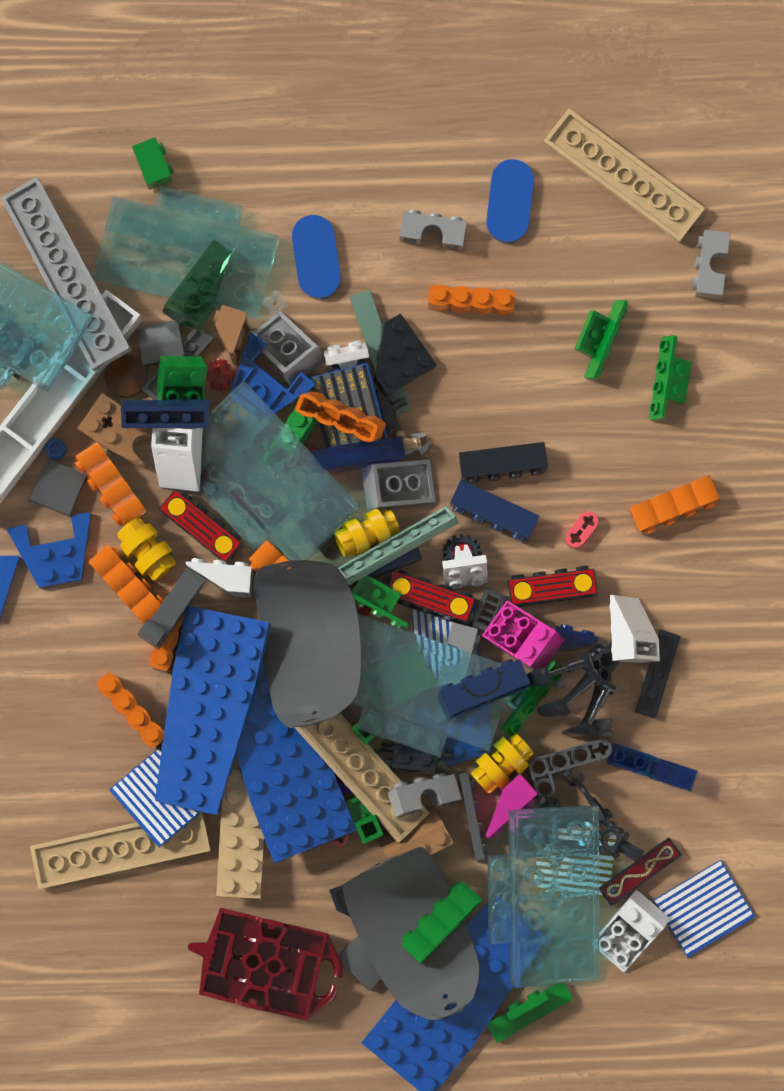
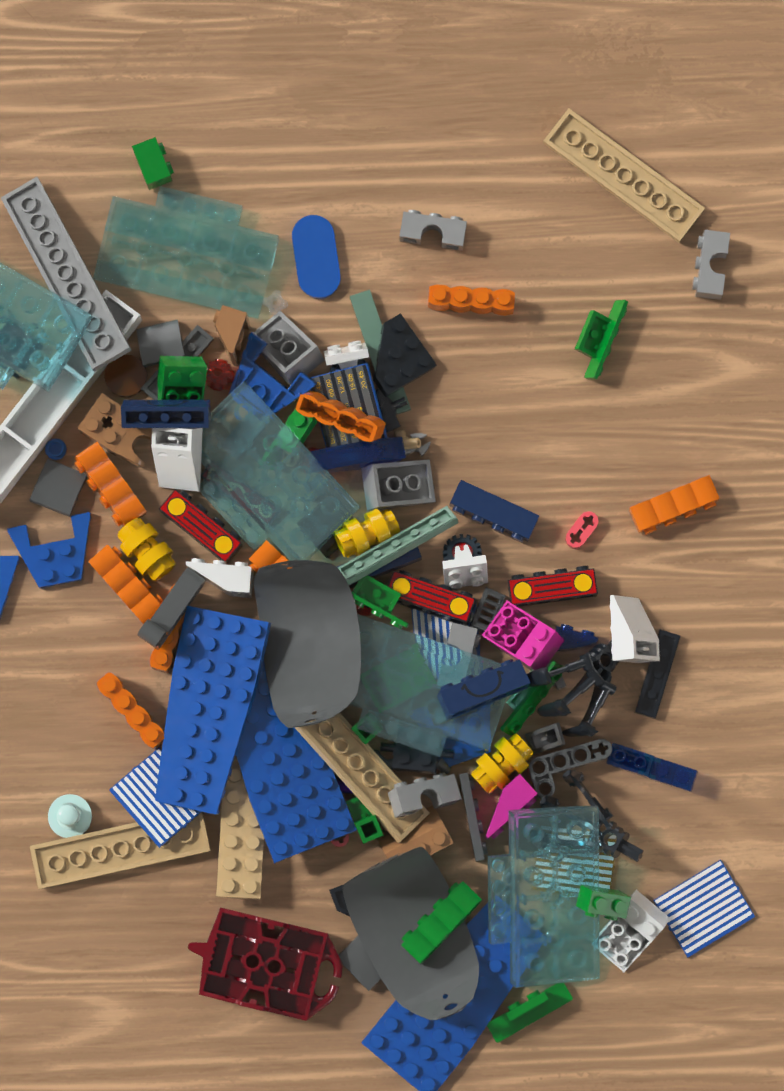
(69, 816): none -> light aqua plate
(197, 293): clear green wedge -> none
(503, 461): black brick -> none
(510, 200): blue tile -> none
(545, 738): none -> flat silver slope
(603, 727): dark grey wheel -> none
(603, 901): none -> green brick
(639, 871): tile -> none
(670, 379): green bracket -> none

